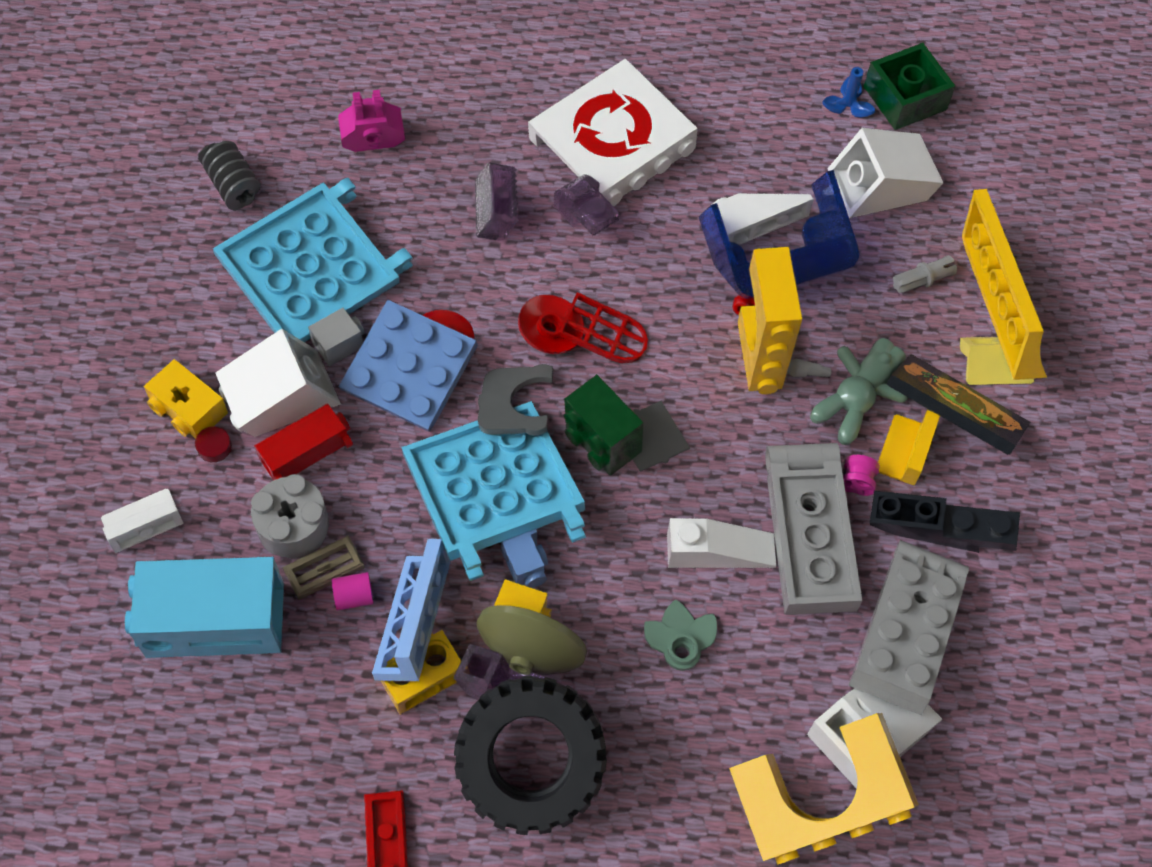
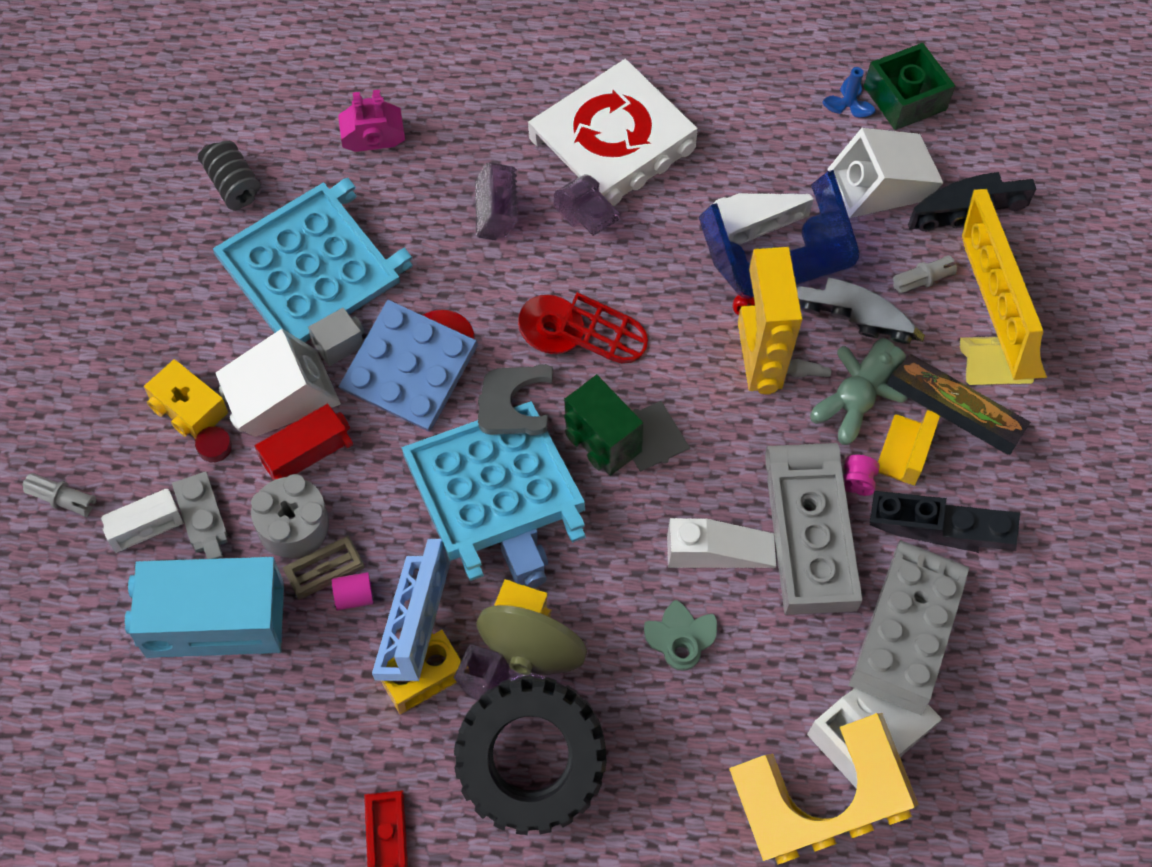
(58, 494): none -> light grey axle
(201, 514): none -> light grey hinge
(862, 308): none -> slope
(952, 202): none -> black slope

